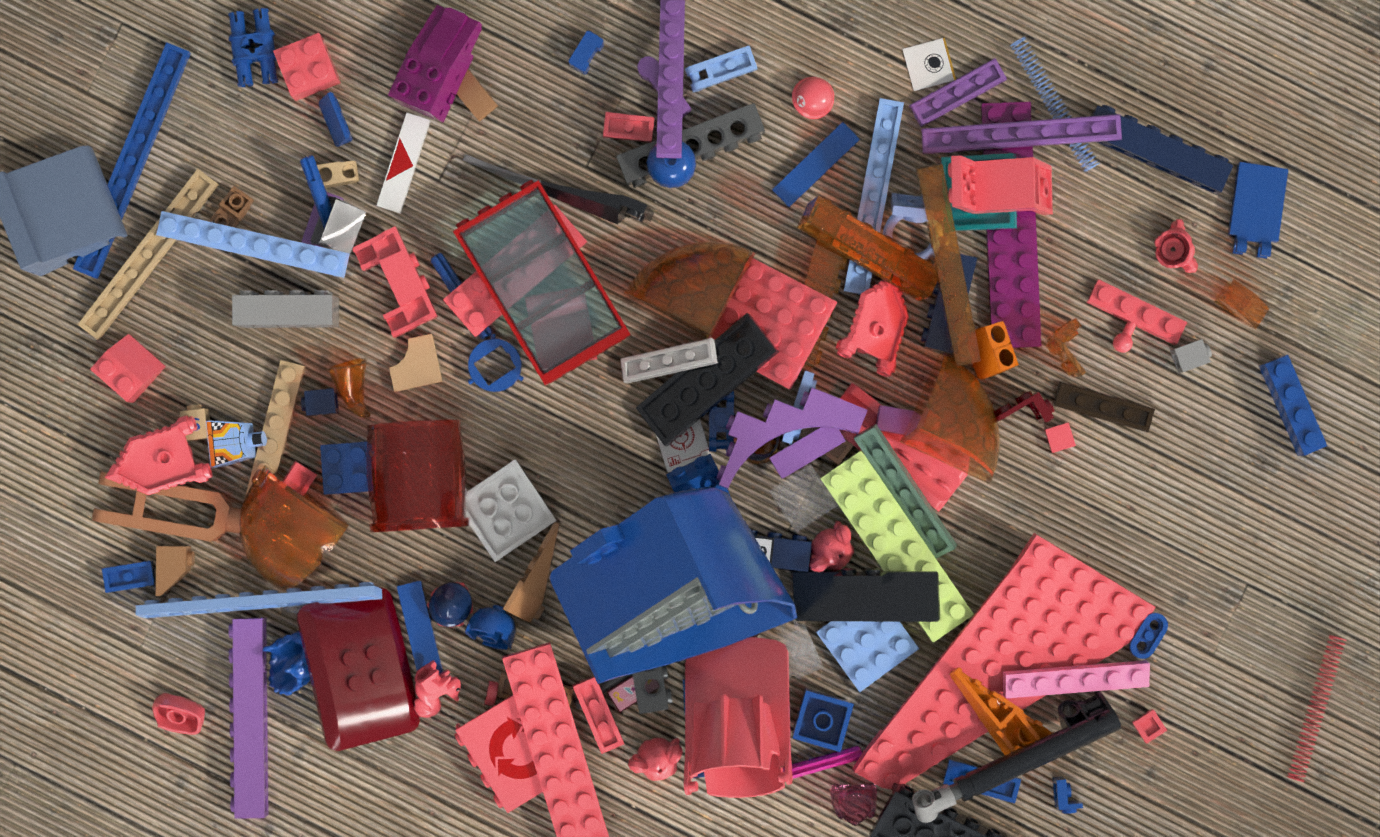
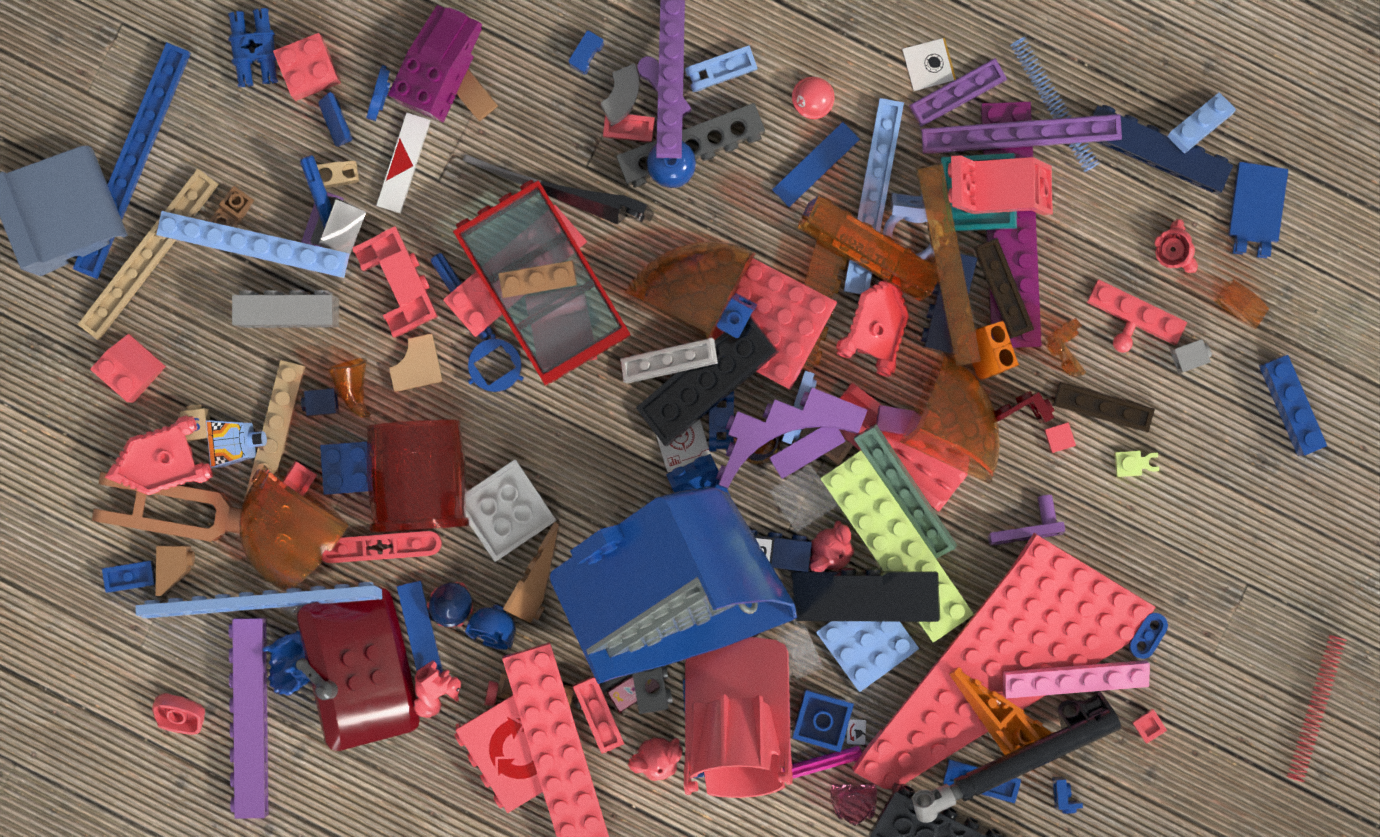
(324, 689): none -> dark grey piece
(379, 94): none -> blue piece
(404, 545): none -> coral piece
(537, 279): none -> medium nougat plate
(623, 96): none -> light grey tile
(736, 315): none -> blue bracket
(856, 732): none -> white sticker
(1003, 288): none -> dark brown tile
(1049, 526): none -> medium lavender piece
(1132, 463): none -> yellowish green plate
(1201, 122): none -> light blue plate

